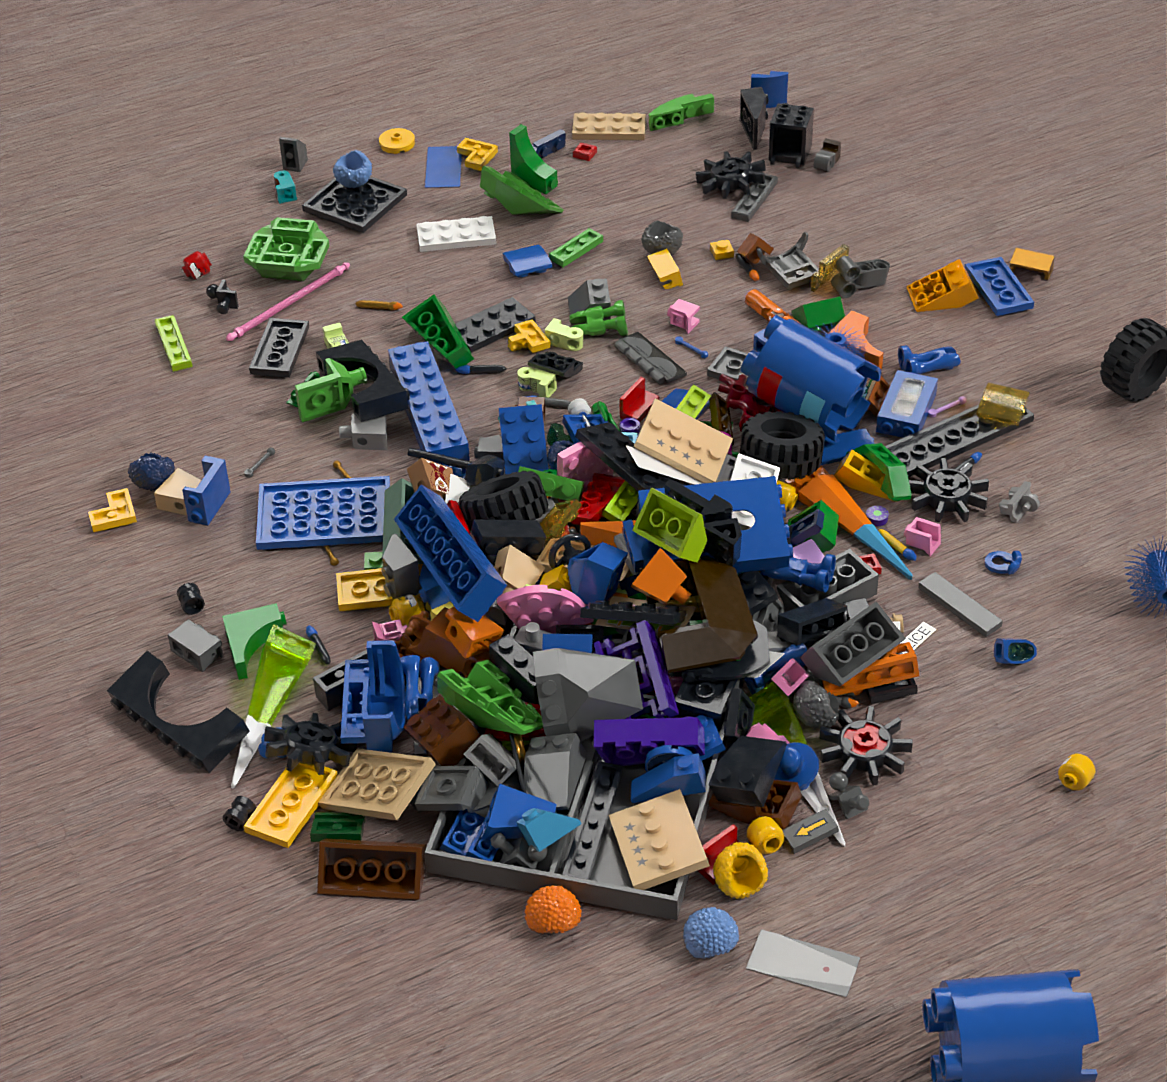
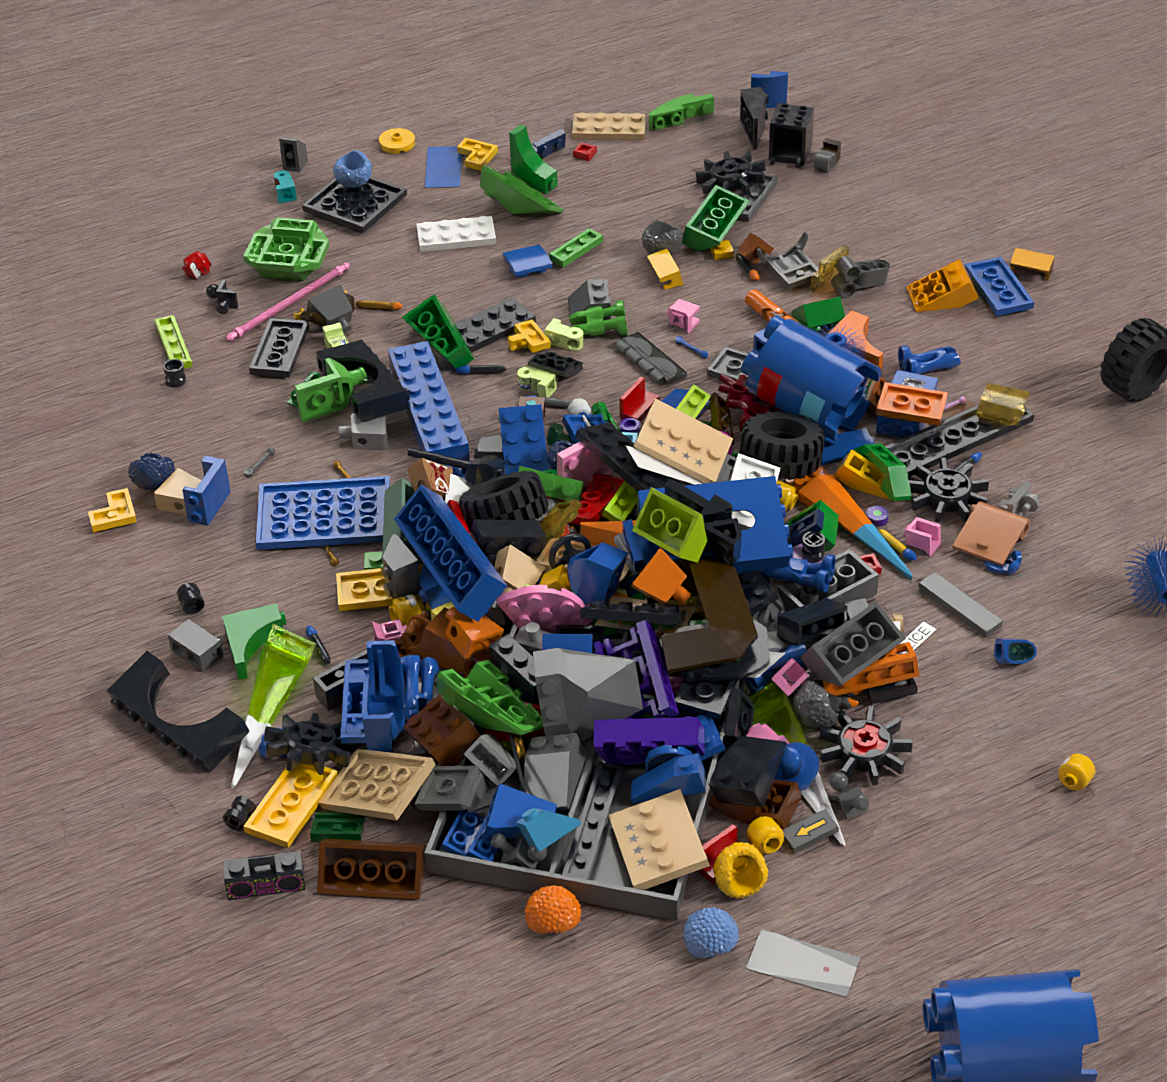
(174, 373): none -> black wheel
(264, 875): none -> black piece
(329, 308): none -> dark grey torso
(713, 219): none -> green slope
(813, 546): none -> black wheel
(912, 403): none -> orange plate
(991, 533): none -> nougat door

